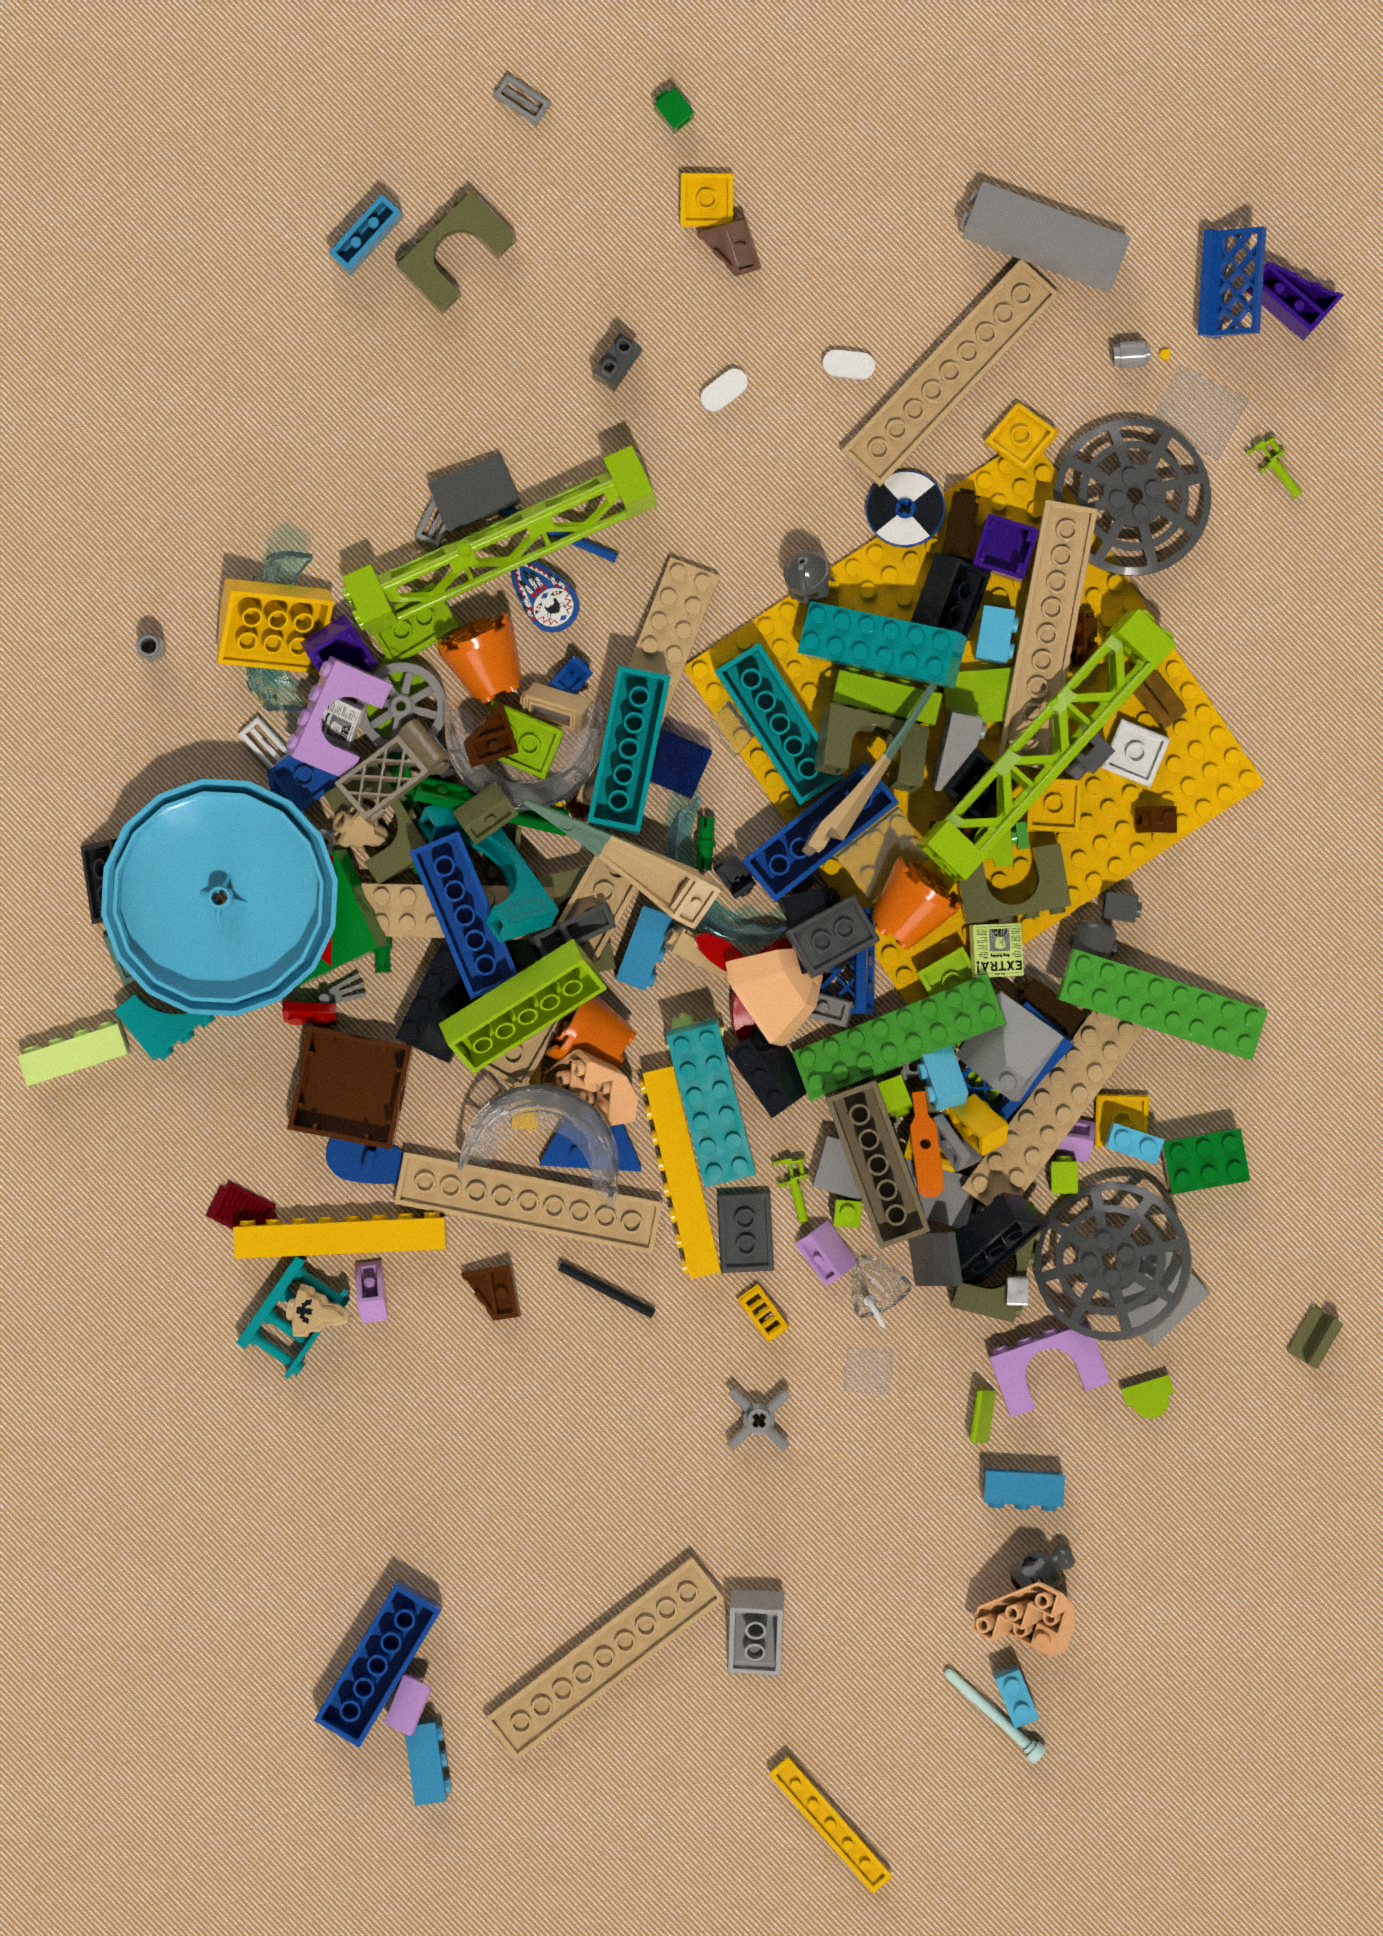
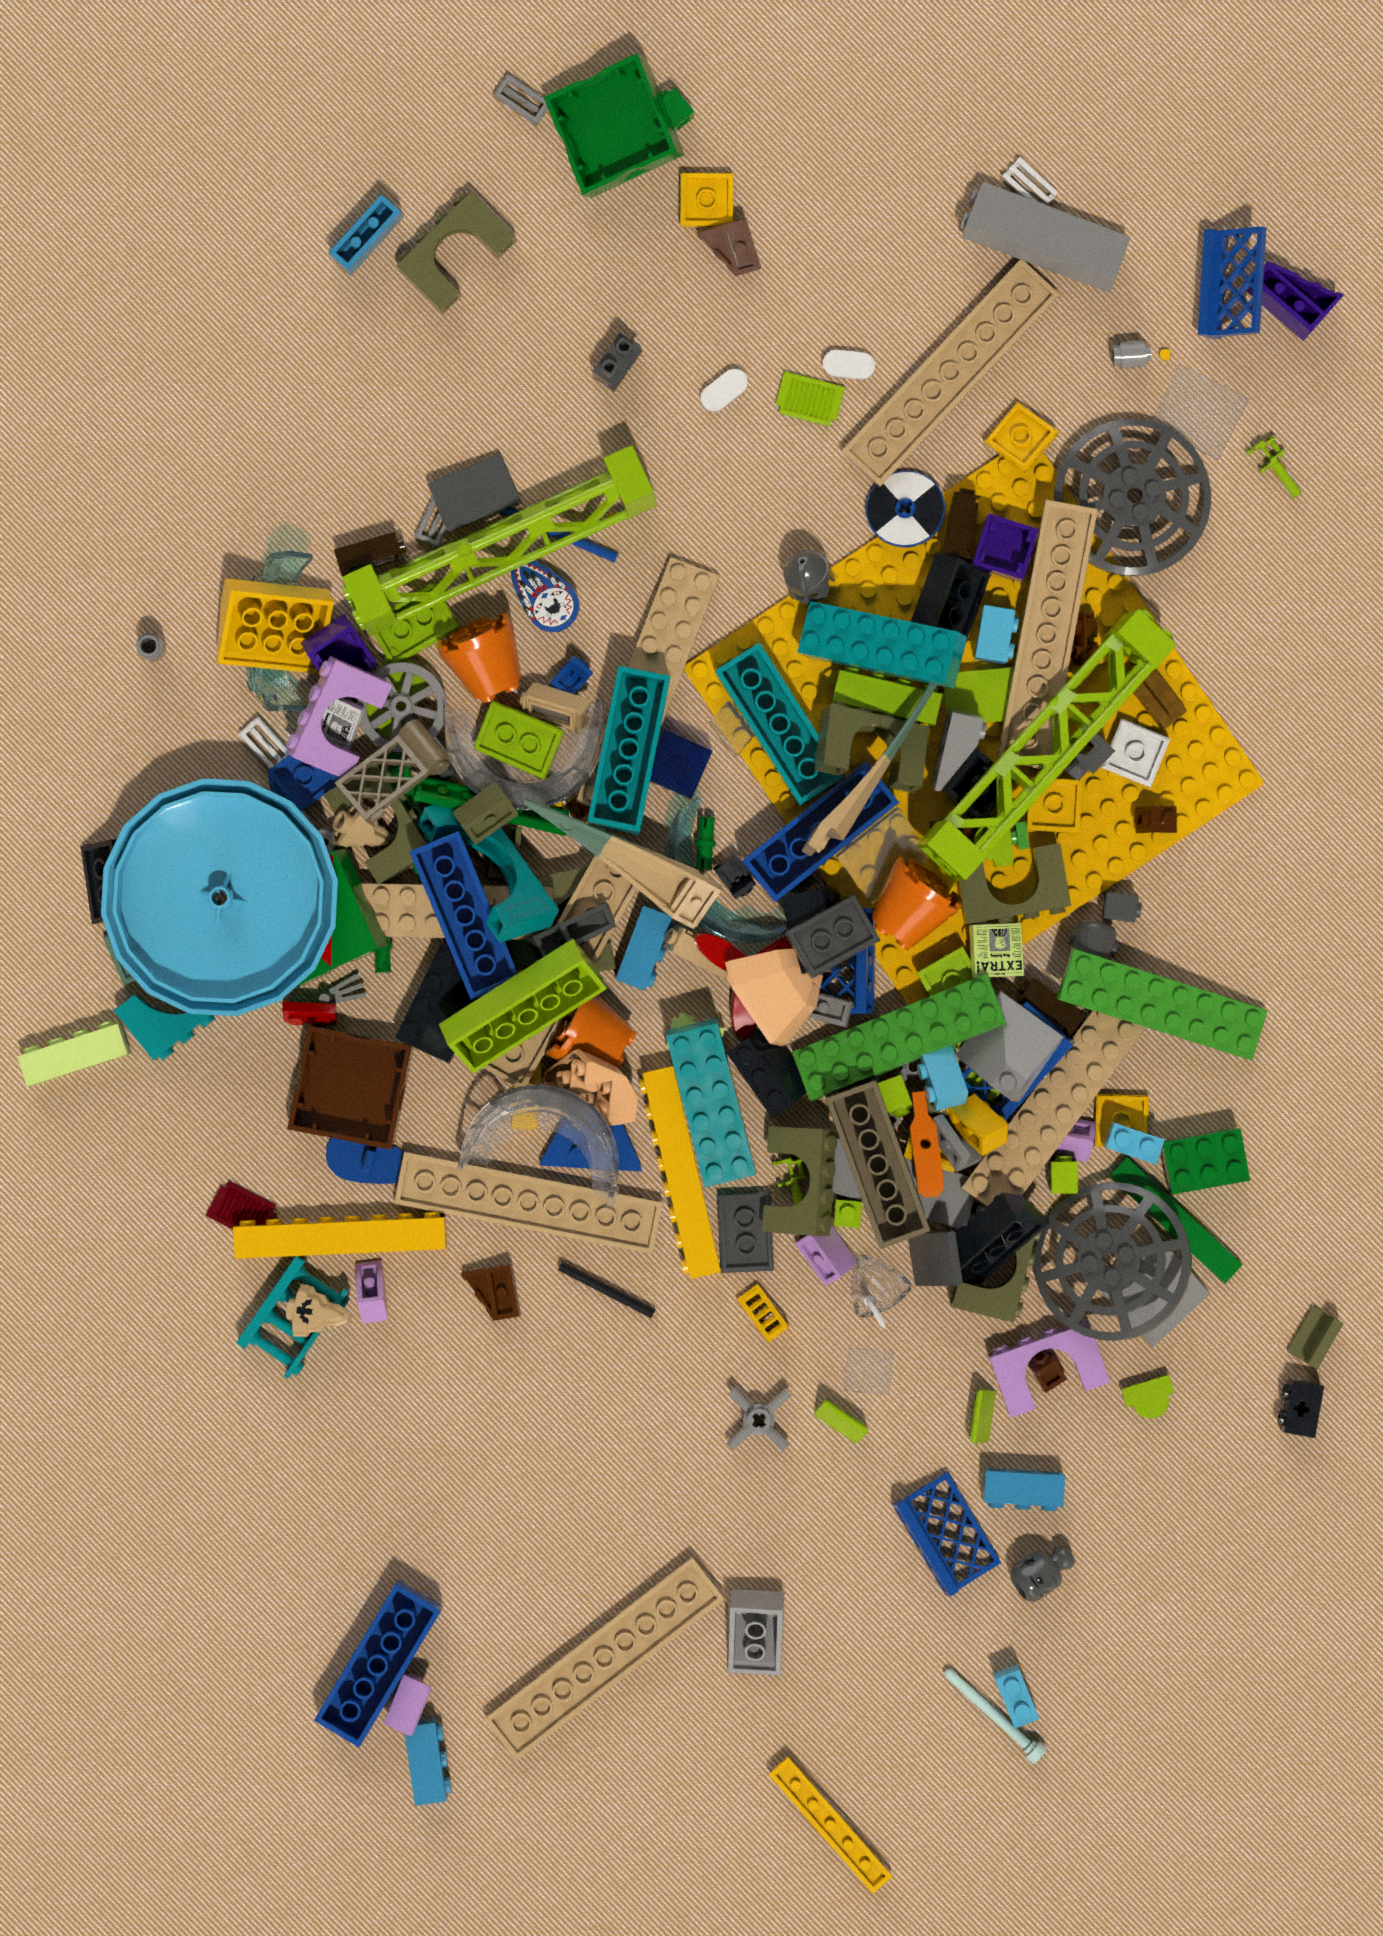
(374, 551): none -> dark brown window
(491, 738): reddish brown wing -> none
(614, 125): none -> green tile
(809, 399): none -> lime window
(817, 1151): none -> olive arch
(841, 1421): none -> lime slope
(925, 1544): none -> blue fence
(1017, 1290): flat silver piece -> none
(1031, 1615): light nougat brick -> none
(1035, 176): none -> white tile
(1047, 1371): none -> reddish brown bracket
(1202, 1244): none -> green tile
(1307, 1420): none -> black brick

